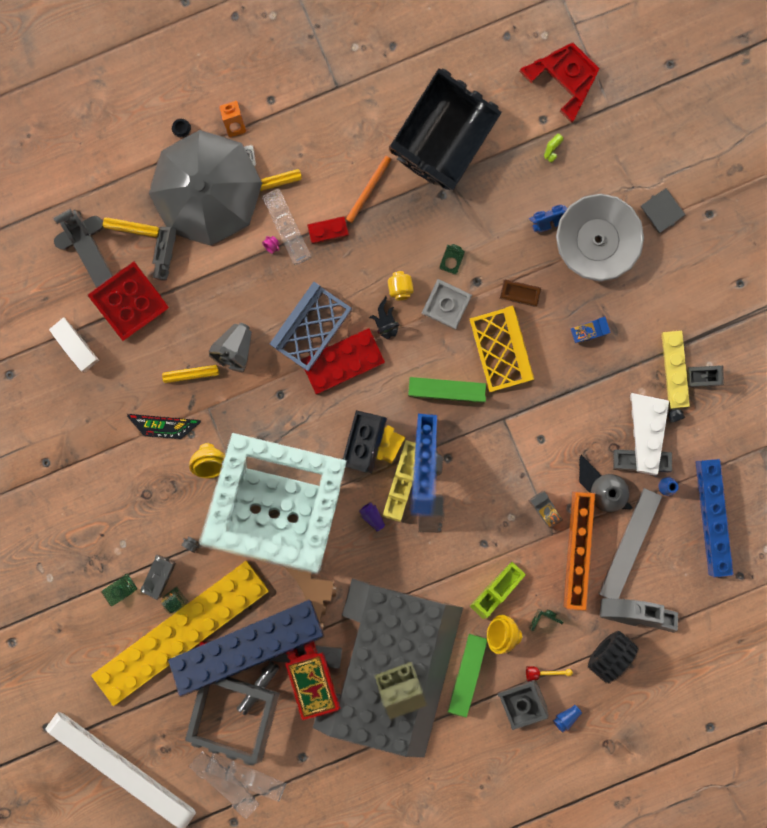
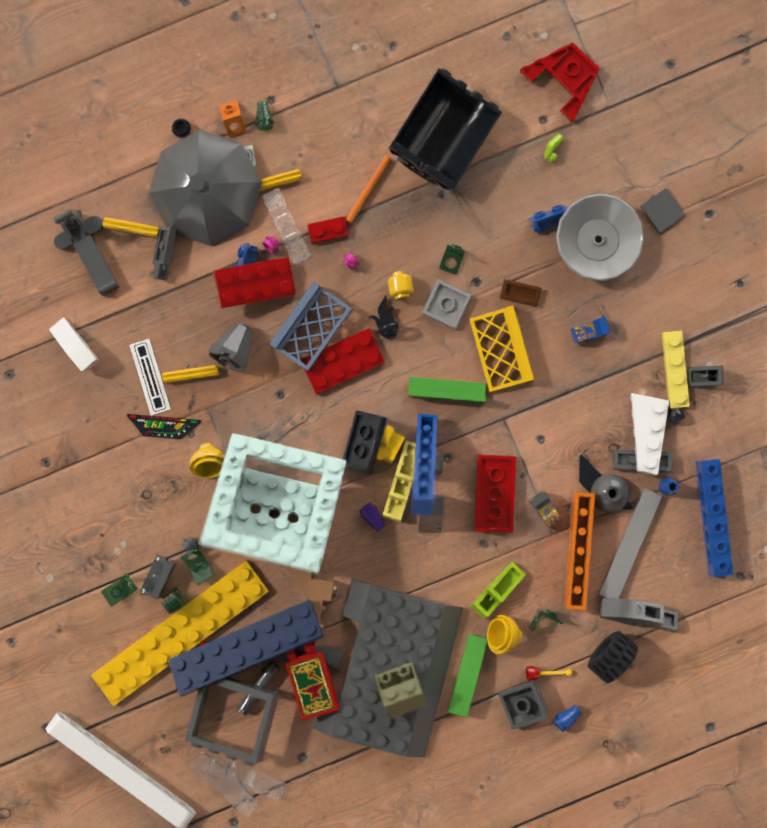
(128, 300): red plate -> none
(150, 377): none -> white sticker
(198, 566): none -> clear green bracket
(246, 254): none -> blue hinge
(254, 282): none -> red plate
(263, 116): none -> clear green cone
(350, 261): none -> dark pink plate
(495, 493): none -> red plate

